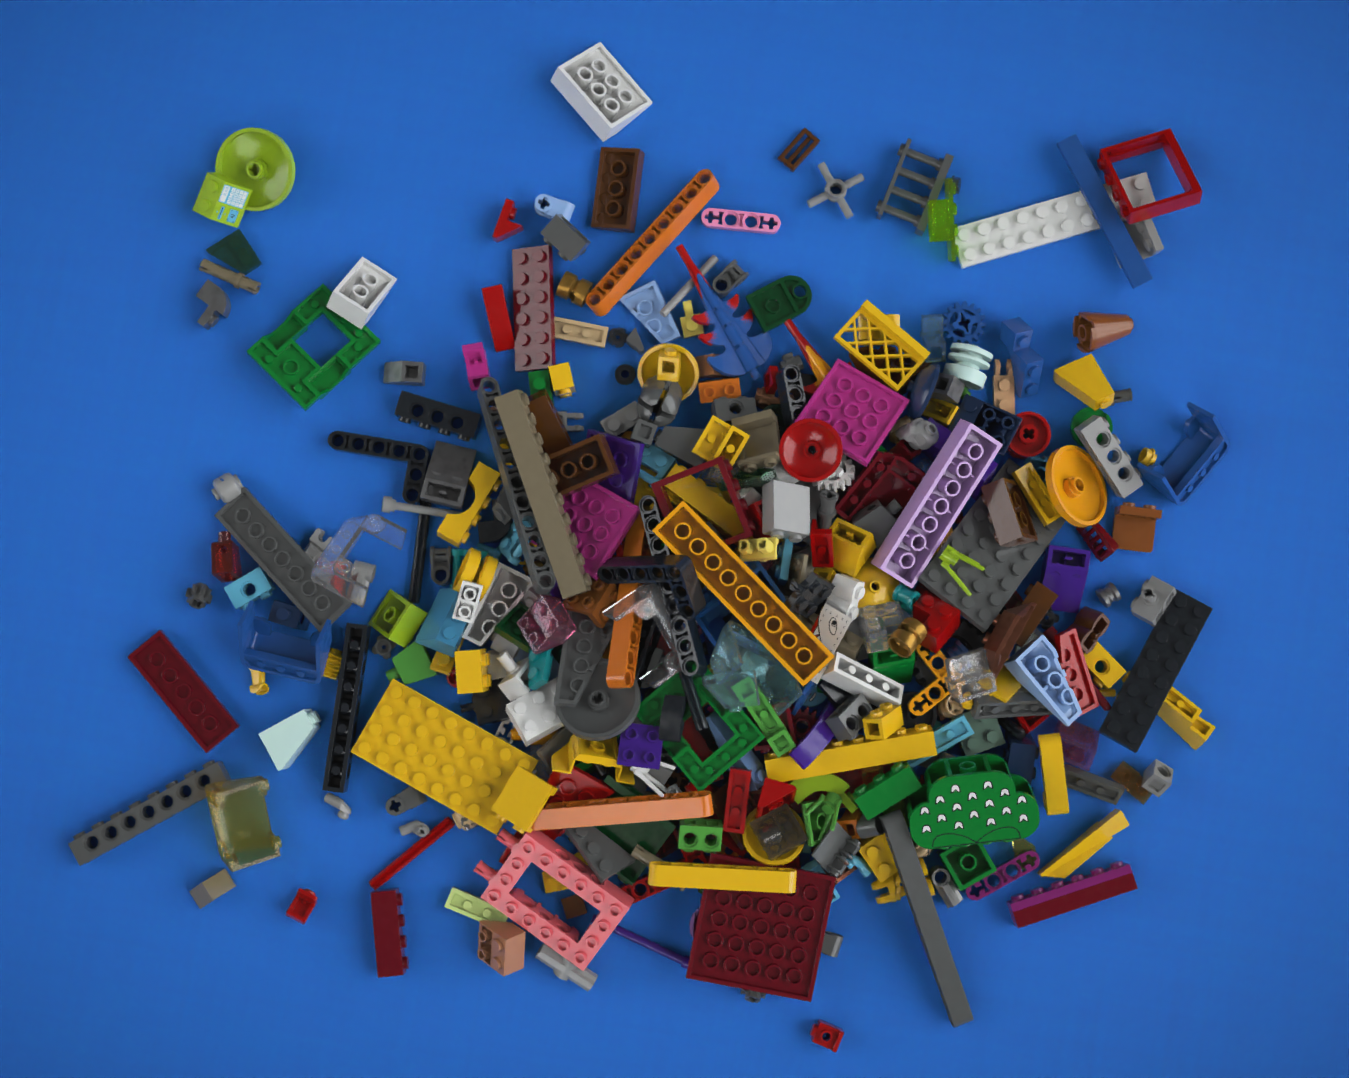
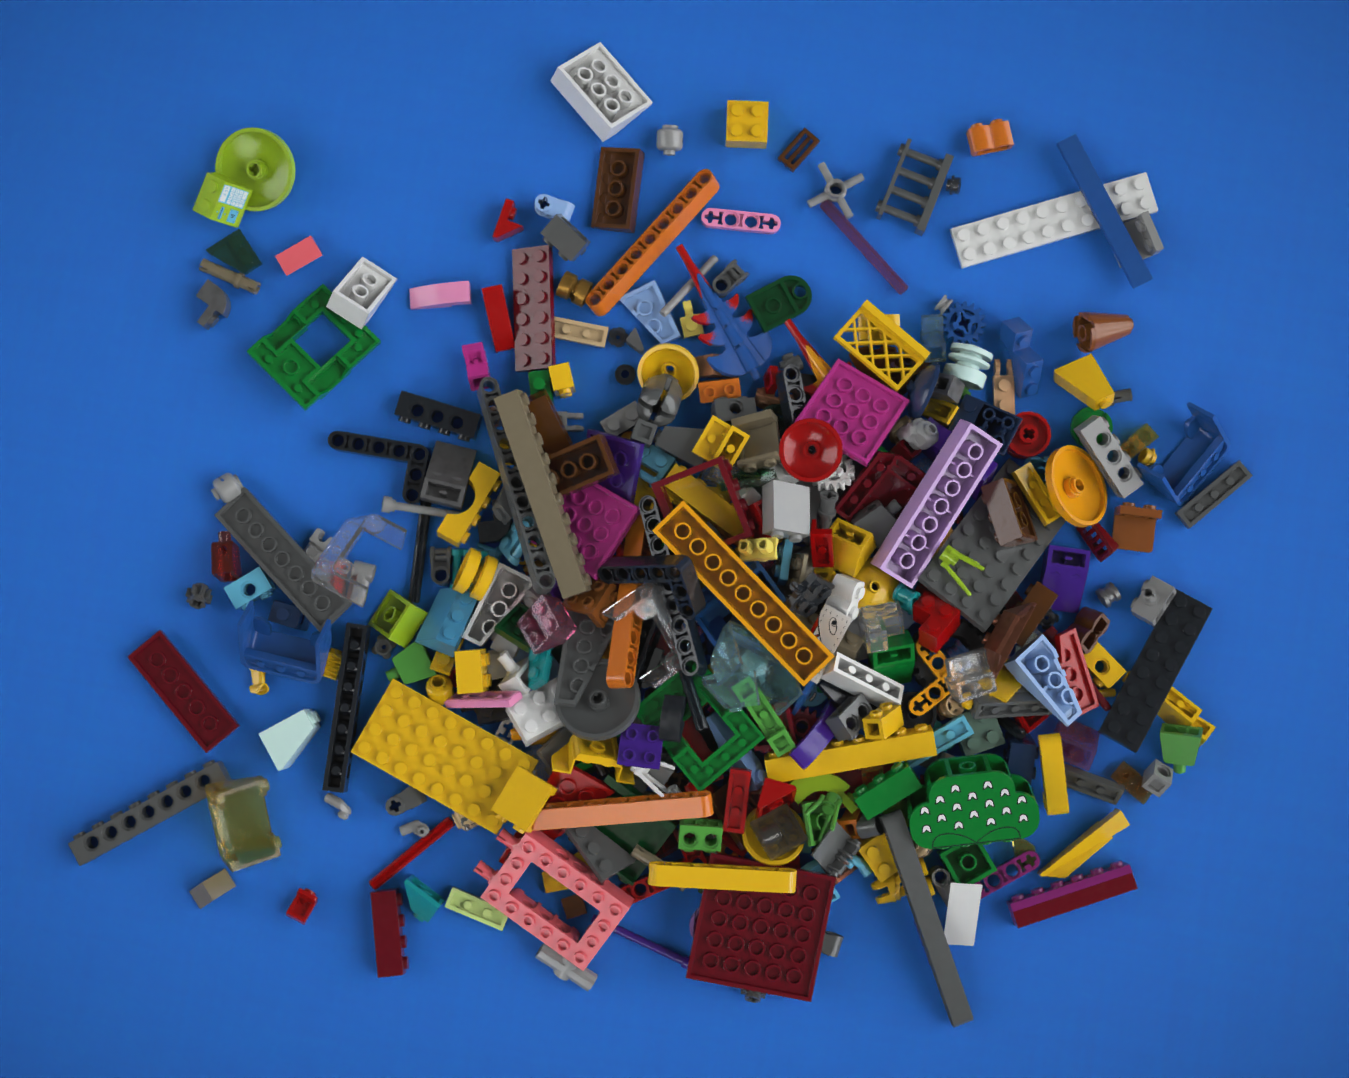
(298, 255): none -> coral hinge
(405, 373): flat silver slope -> none
(422, 899): none -> teal slope
(439, 688): none -> yellow head
(440, 295): none -> bright pink slope
(467, 601): white slope -> none
(485, 699): none -> bright pink tile
(501, 946): nougat slope -> none
(668, 371): yellow brick -> none
(669, 139): none -> light grey head
(746, 124): none -> yellow brick
(823, 1027): red brick -> none
(863, 246): none -> axle
(907, 637): pearl gold wheel -> none
(941, 220): clear neon green bracket -> none
(943, 304): none -> light grey bush
(962, 913): none -> white sticker
(989, 138): none -> orange brick
(1139, 440): none -> clear yellow leg
(1162, 139): red window -> none
(1180, 745): none -> bright green torso
(1213, 494): none -> dark grey plate

